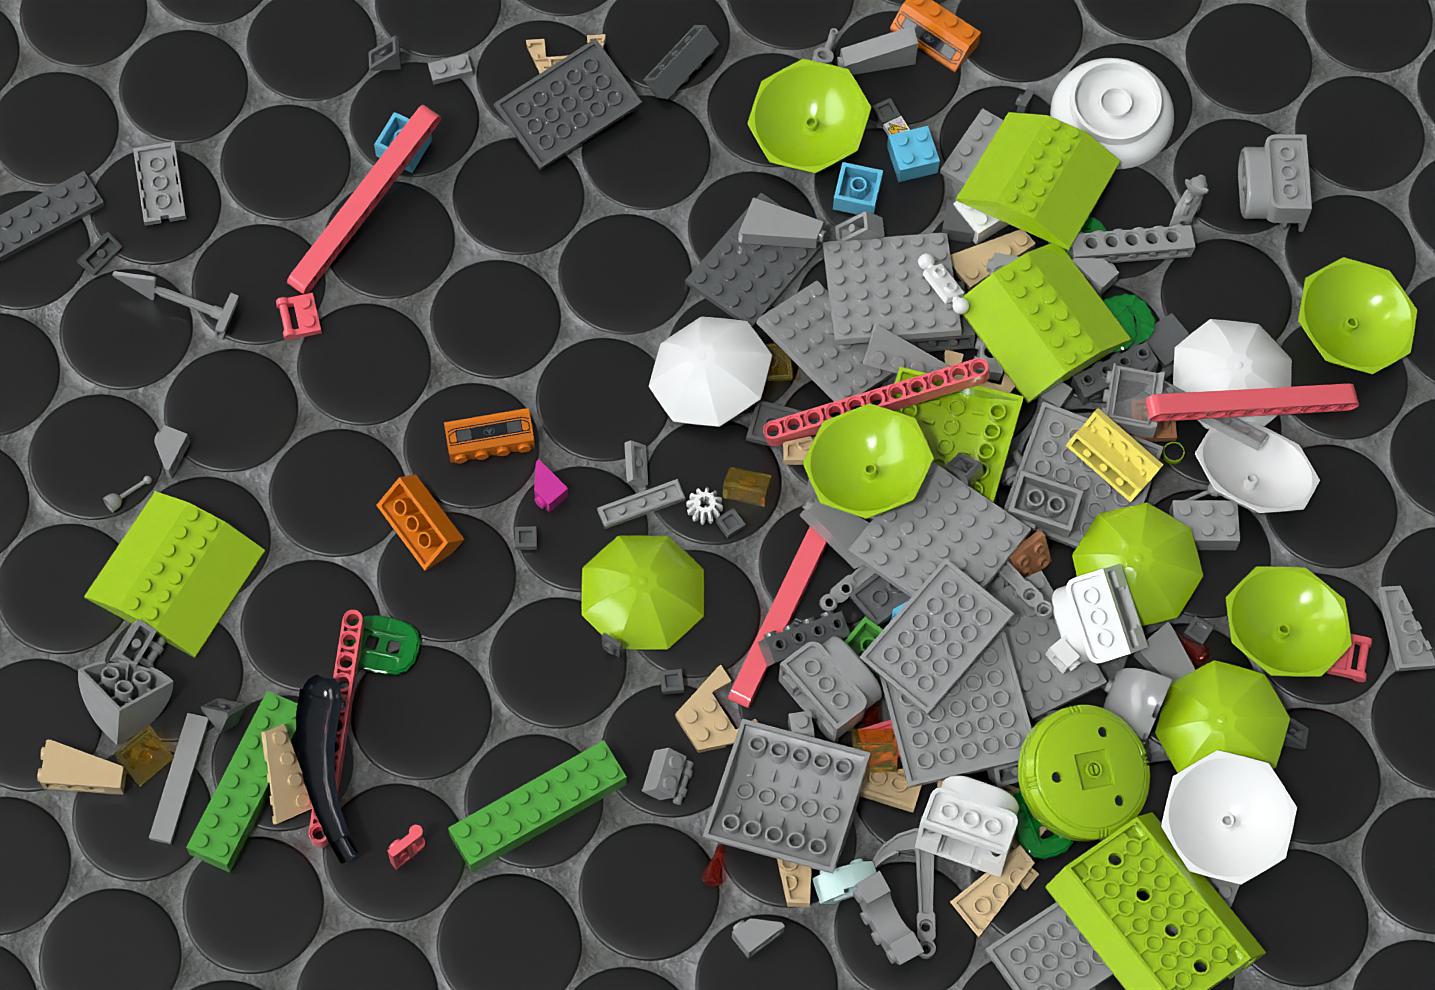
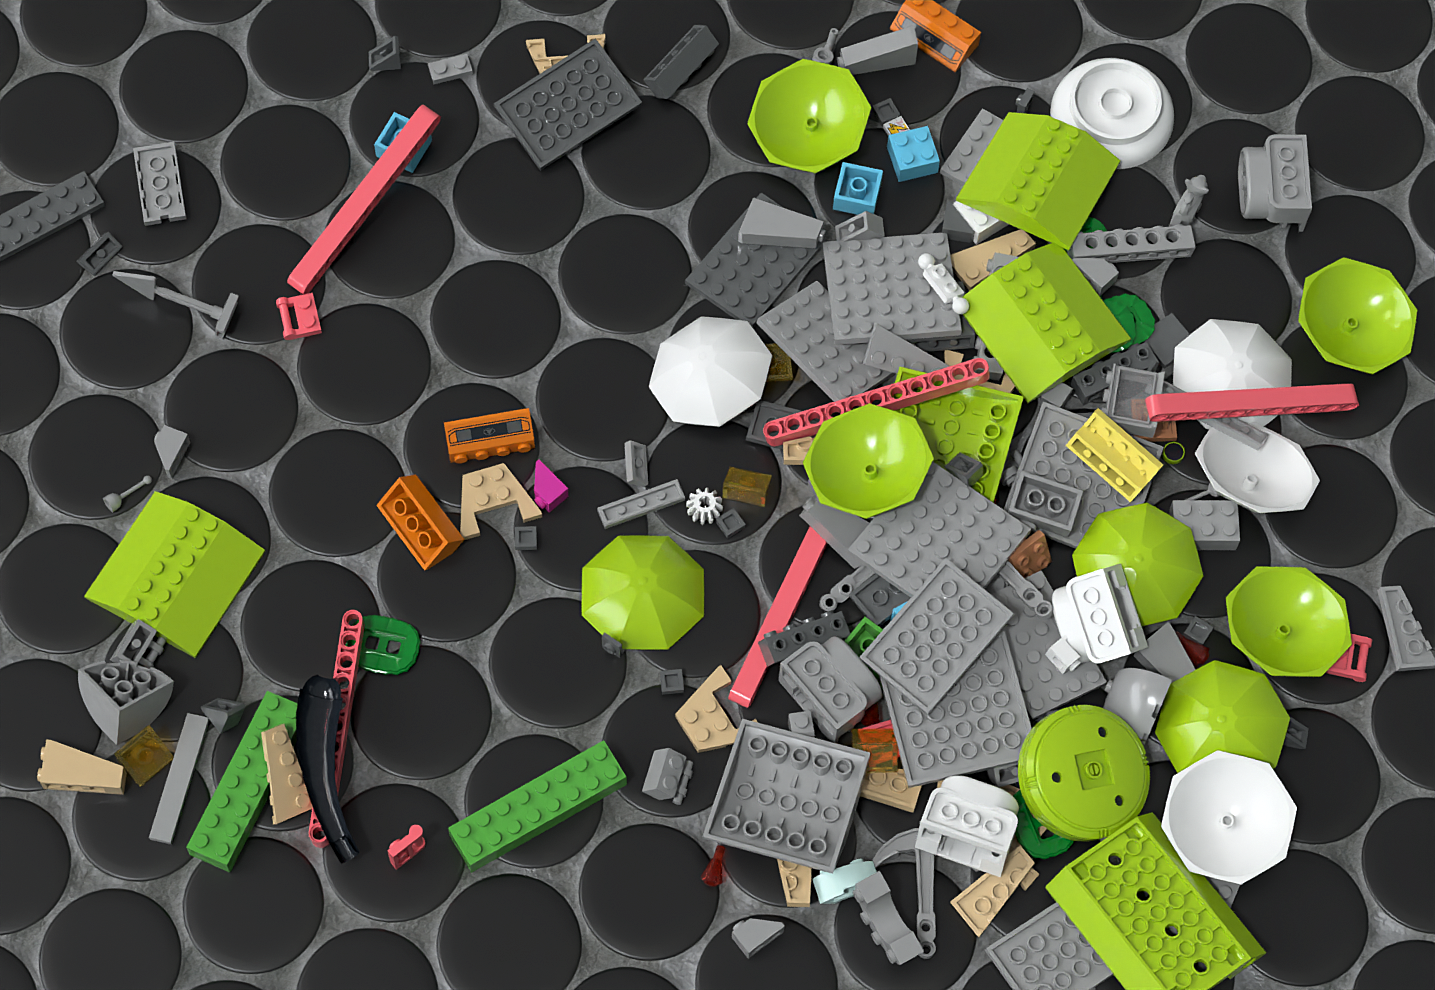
(491, 490): none -> tan wing

